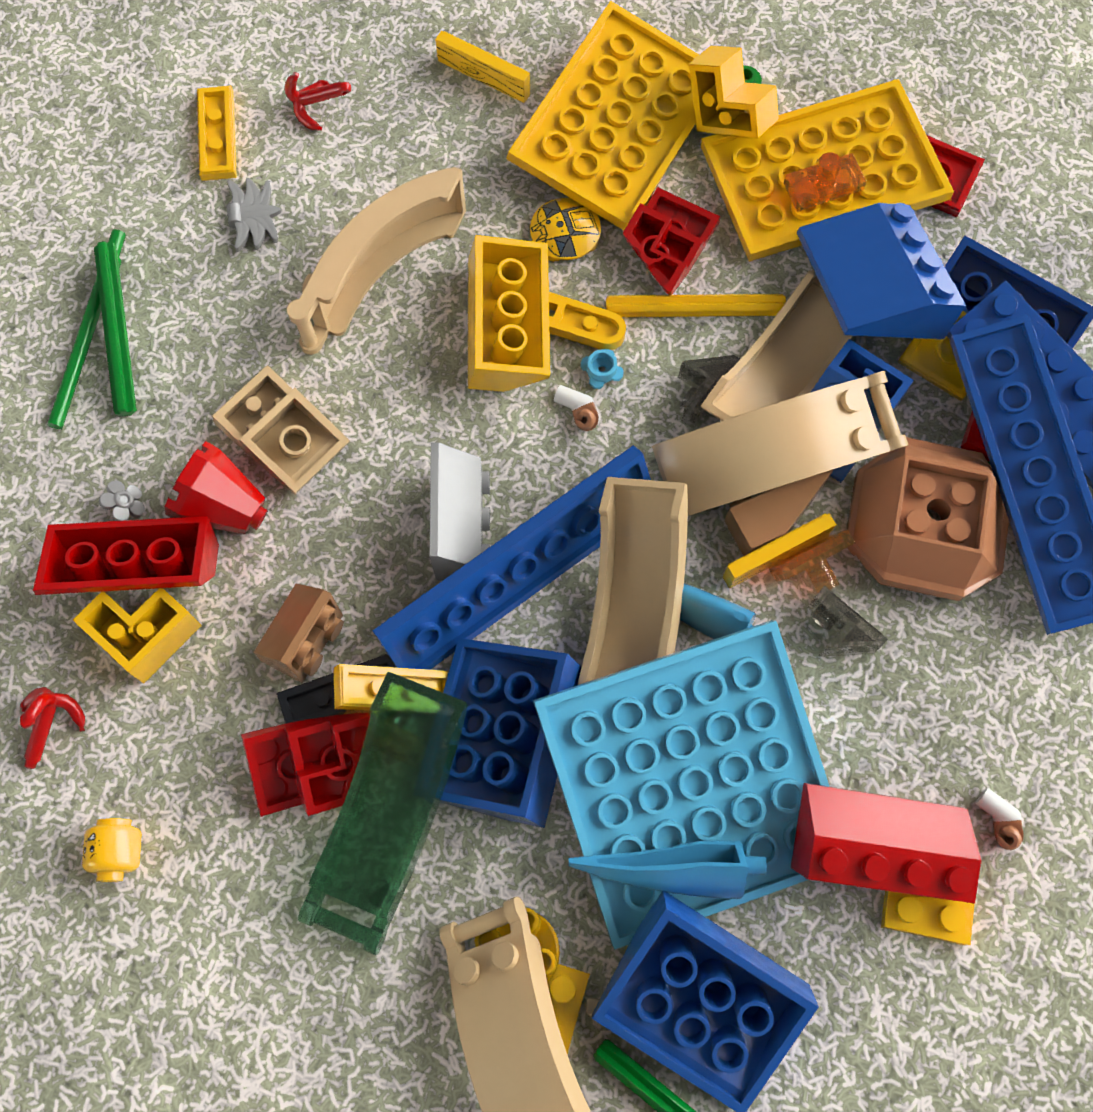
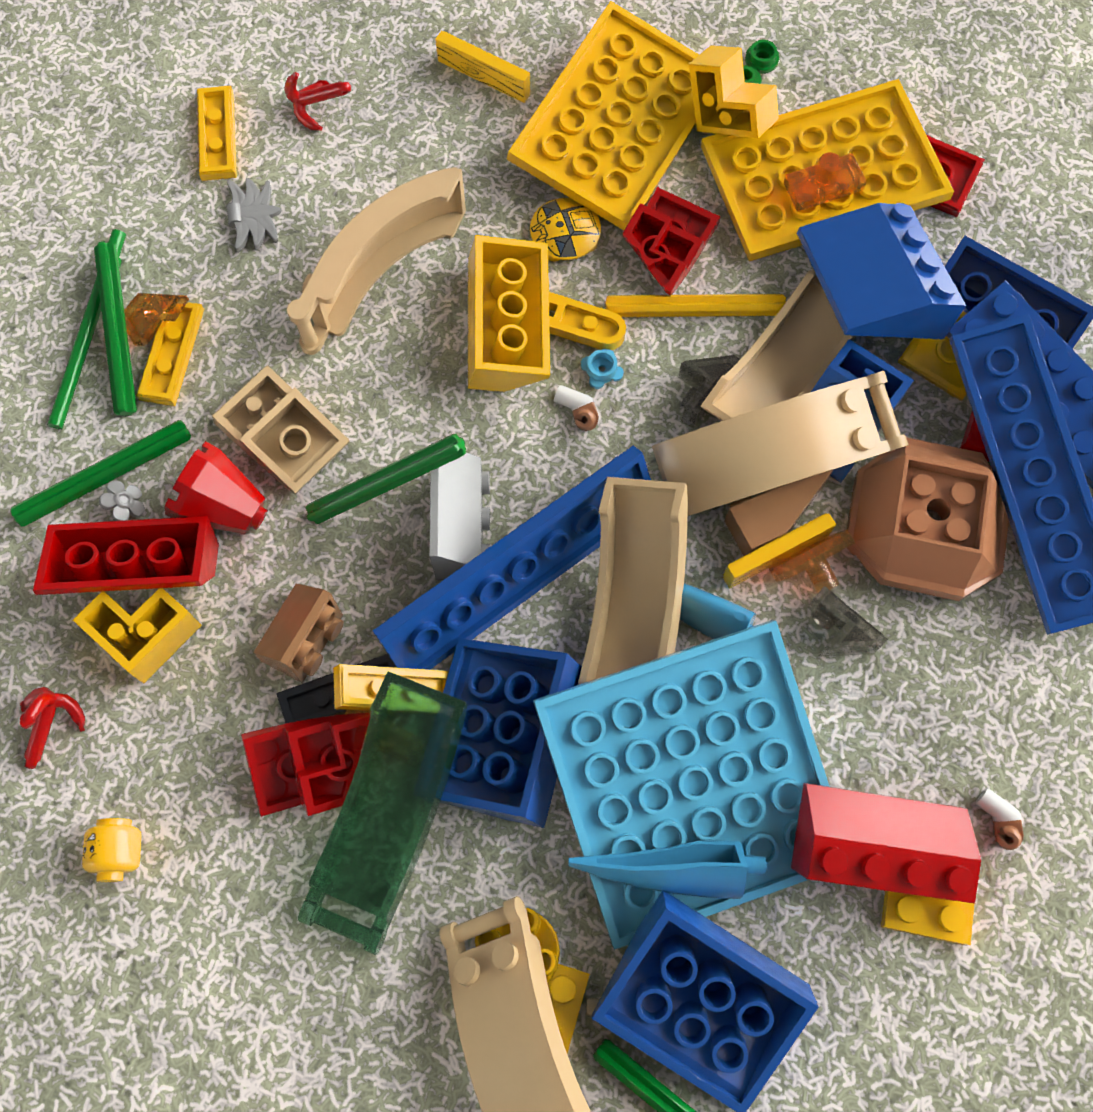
(100, 473): none -> green axle
(147, 313): none -> clear orange slope
(170, 357): none -> yellow tile
(386, 478): none -> green axle
(762, 49): none -> green plate

